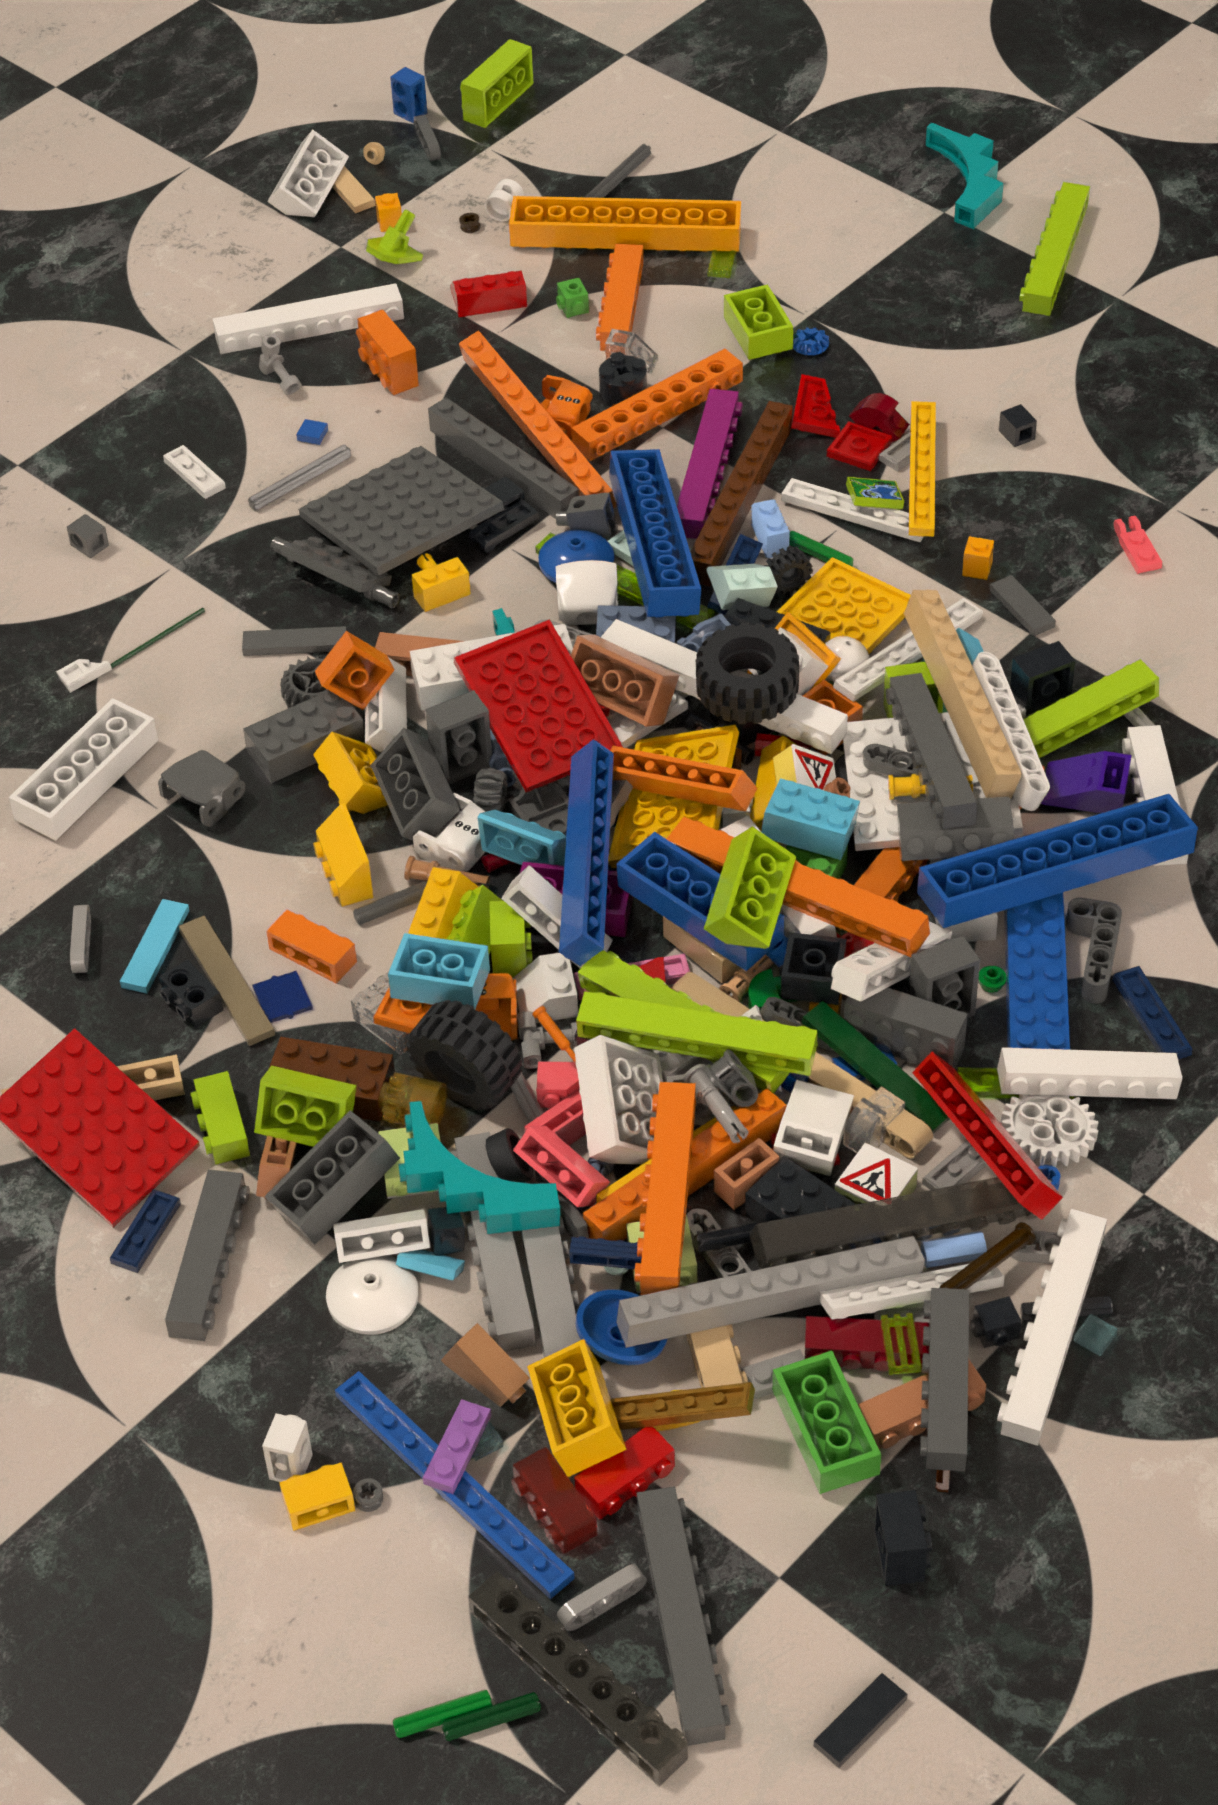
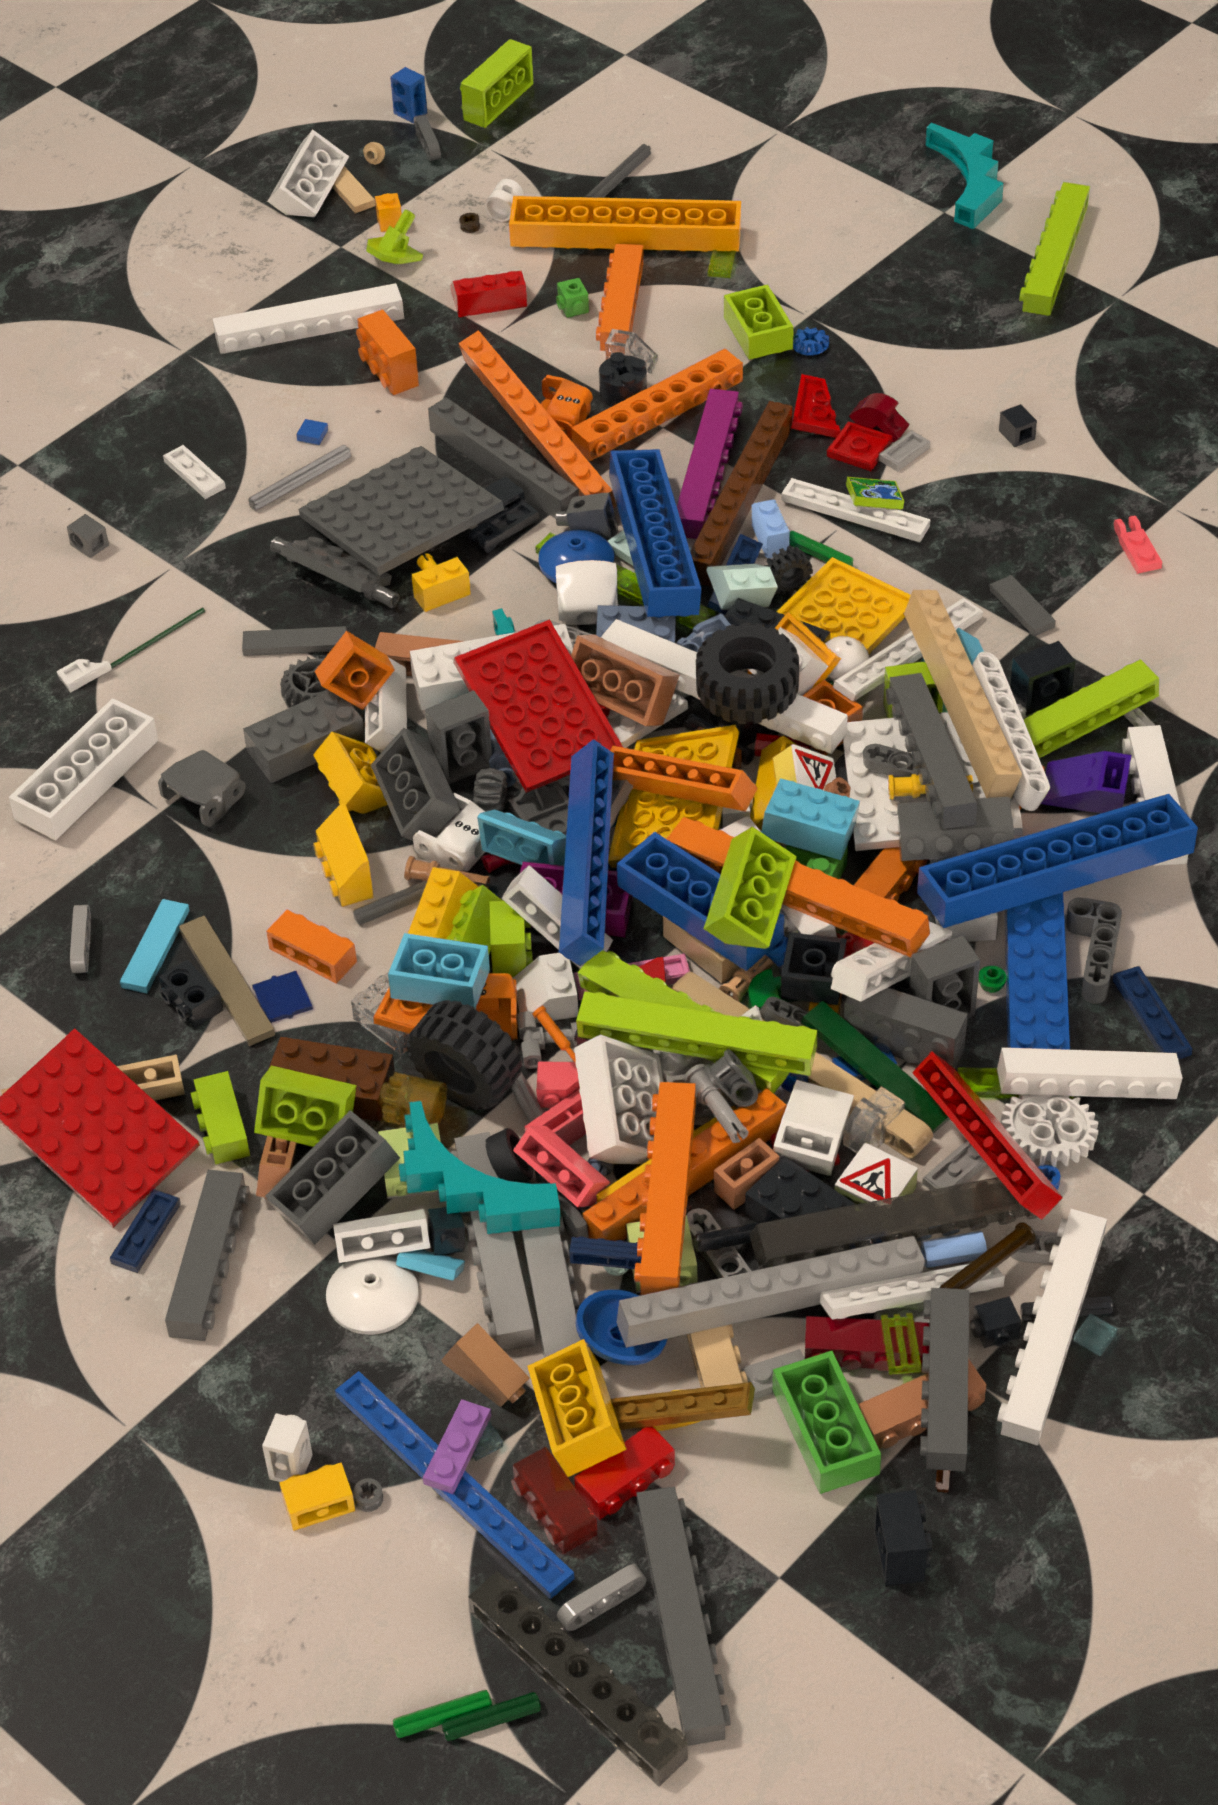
(271, 362): light grey bar -> none
(860, 1720): black tile -> none
(922, 469): yellow plate -> none
(978, 558): light orange brick -> none

